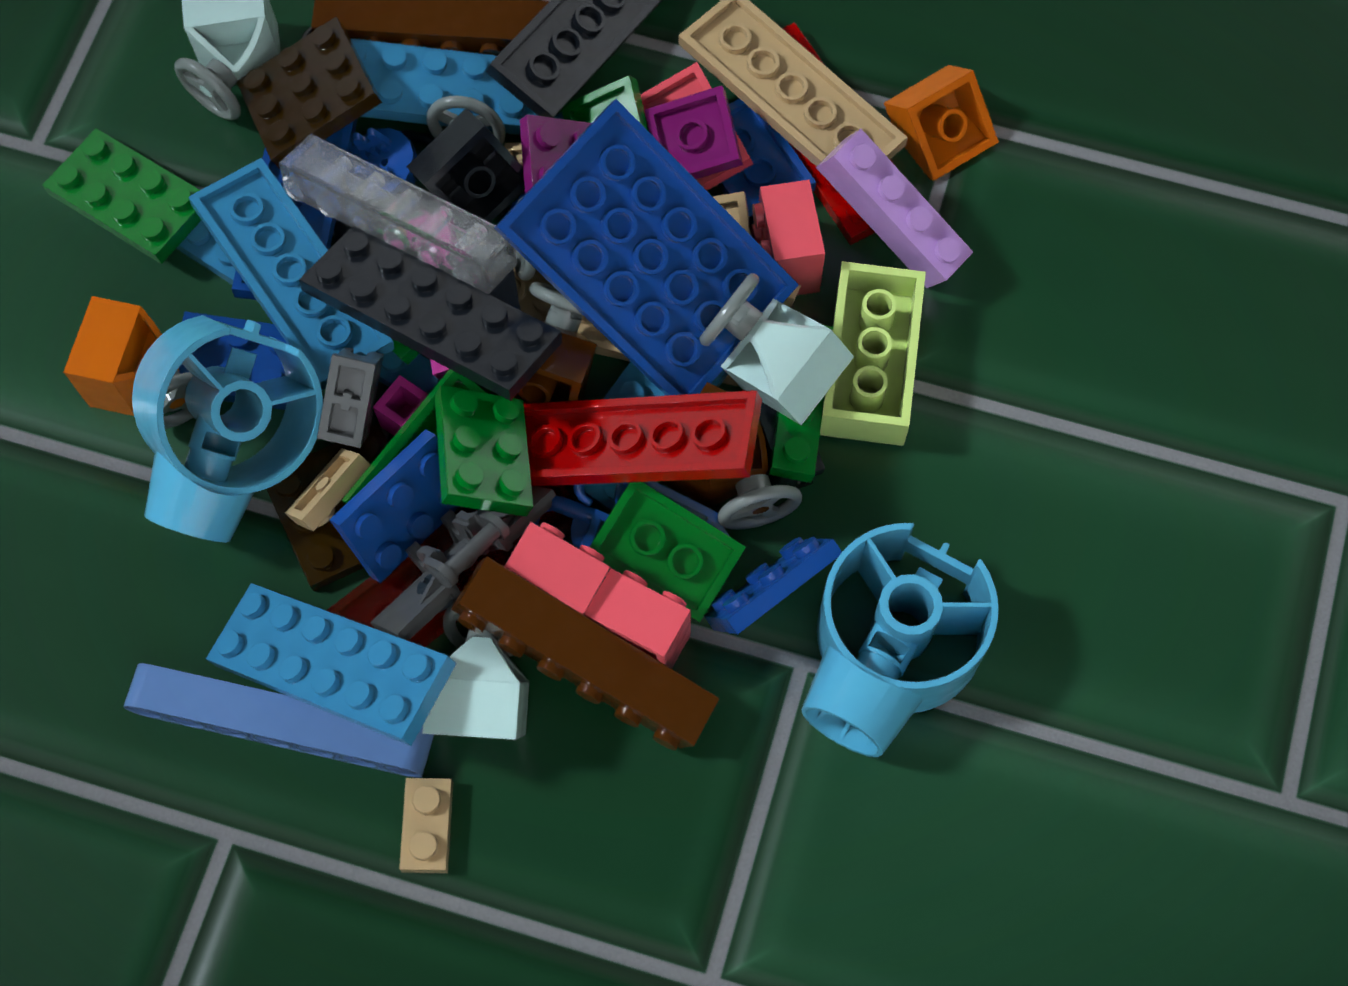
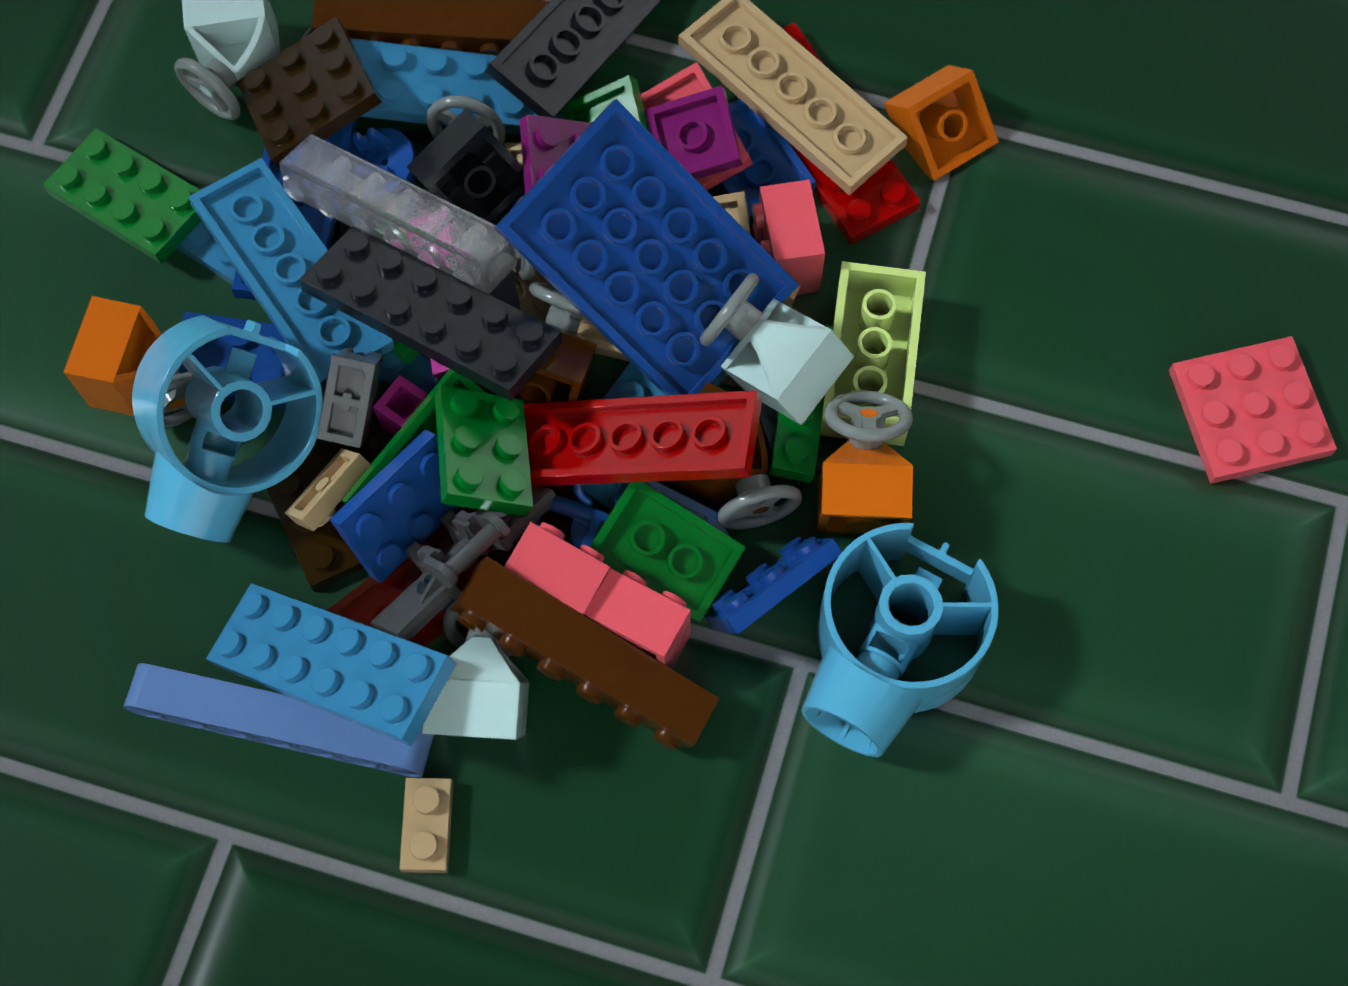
(865, 479): none -> orange piece
(894, 208): lavender brick -> none
(1252, 409): none -> coral plate

